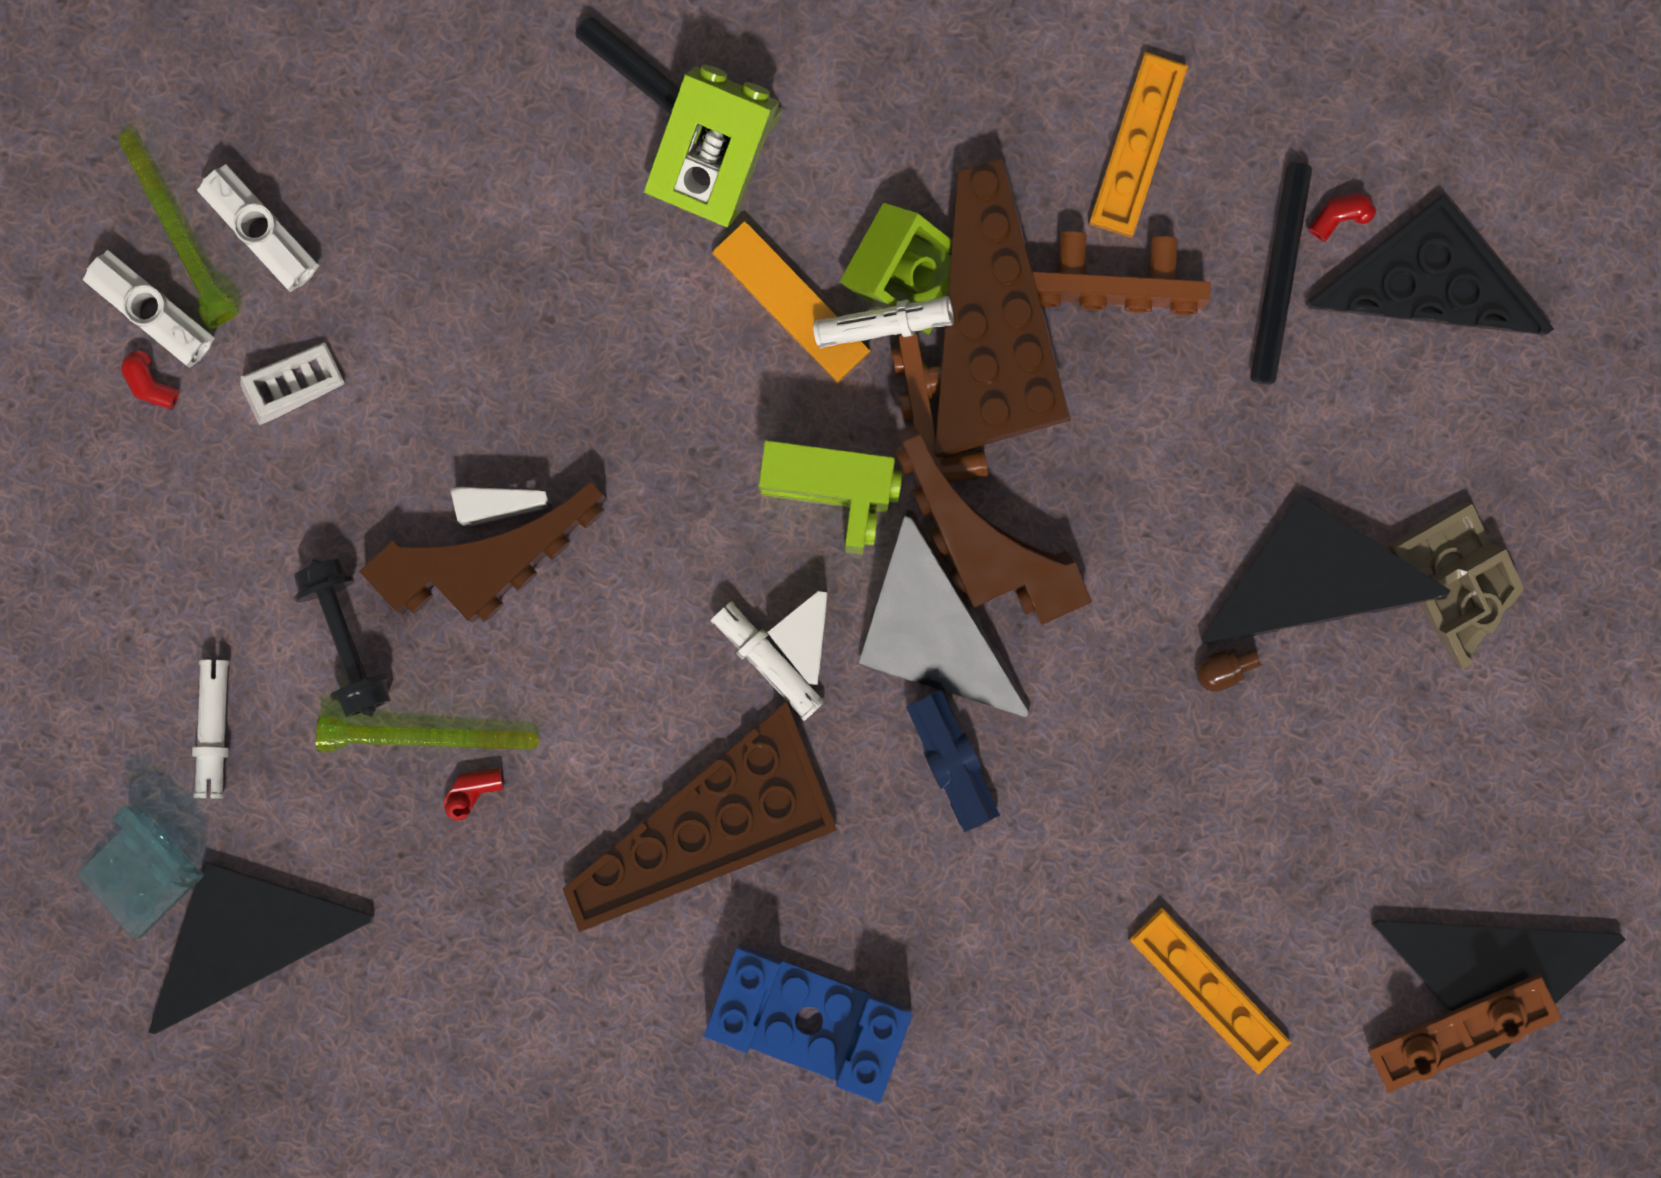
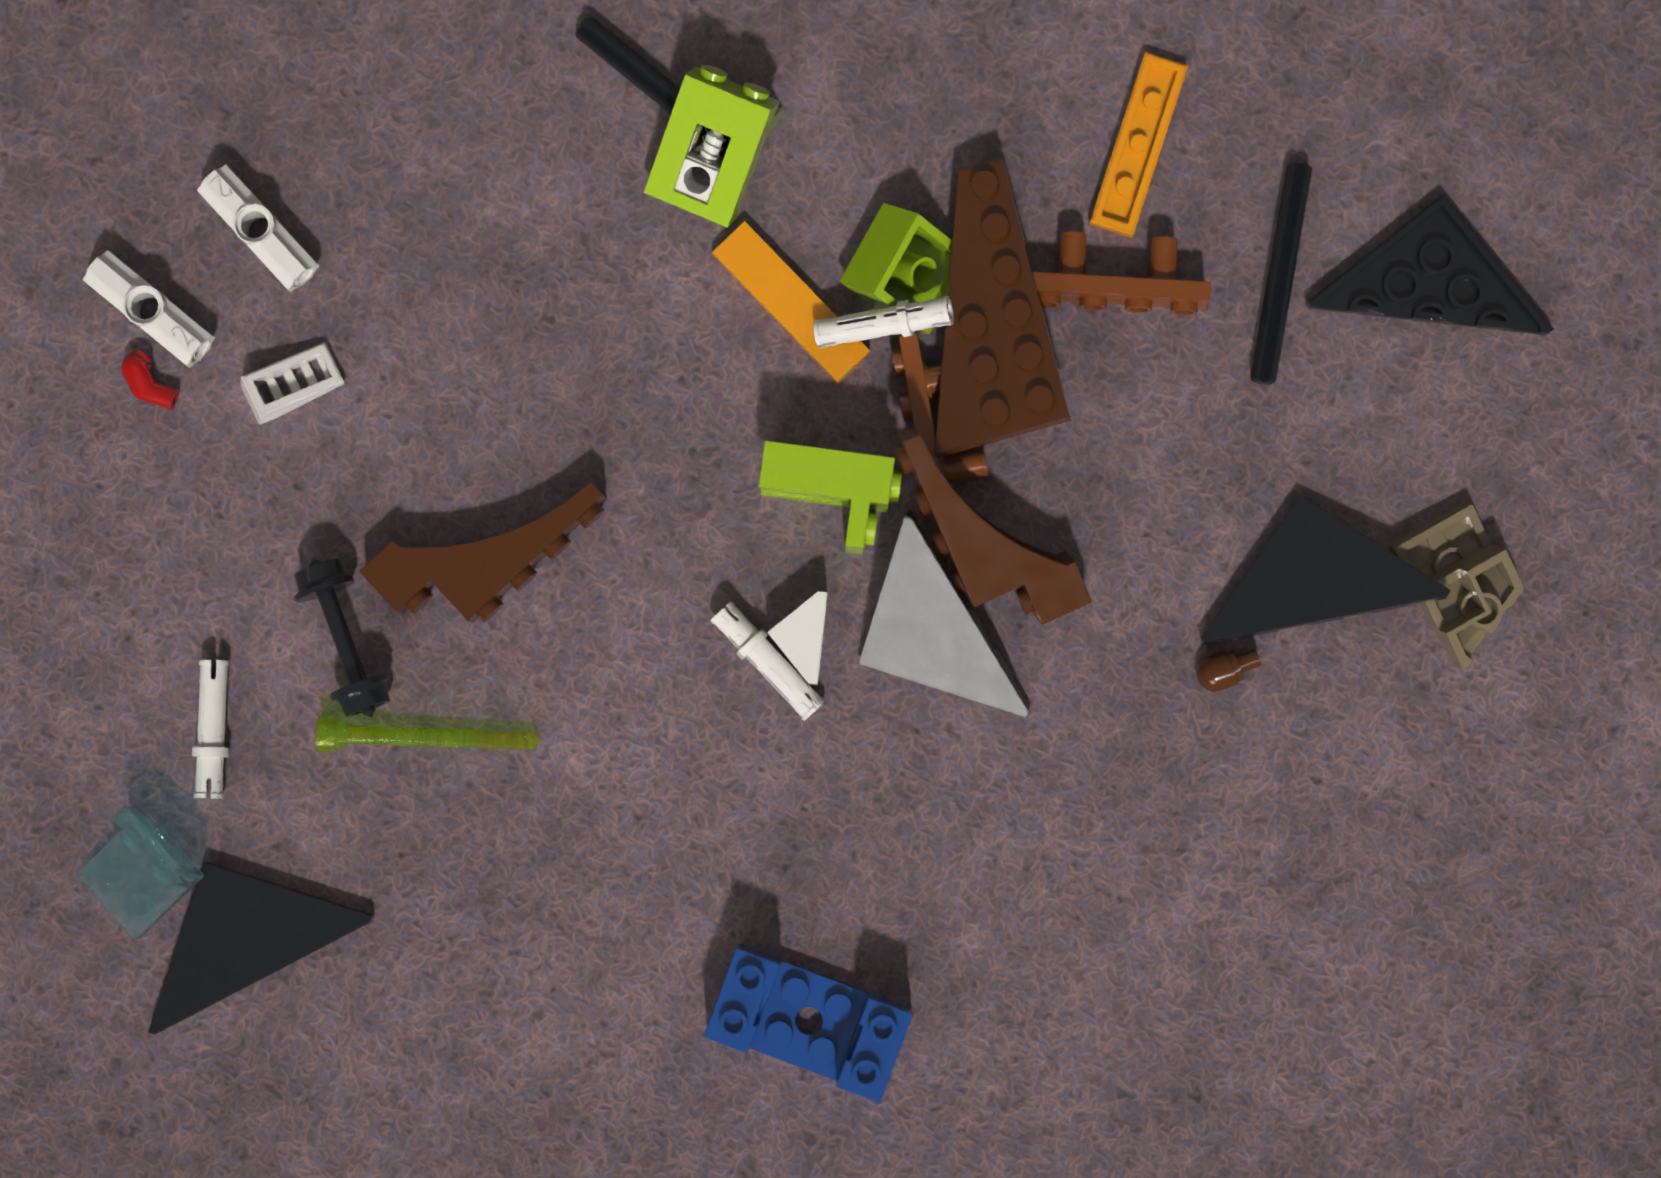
(214, 304): clear neon green piece -> none
(467, 789): red arm -> none
(485, 505): white slope -> none
(728, 817): reddish brown wing -> none
(952, 761): dark blue piece -> none
(1209, 990): light orange tile -> none
(1342, 208): red arm -> none
(1464, 1033): dark orange plate -> none
(1476, 961): black tile -> none

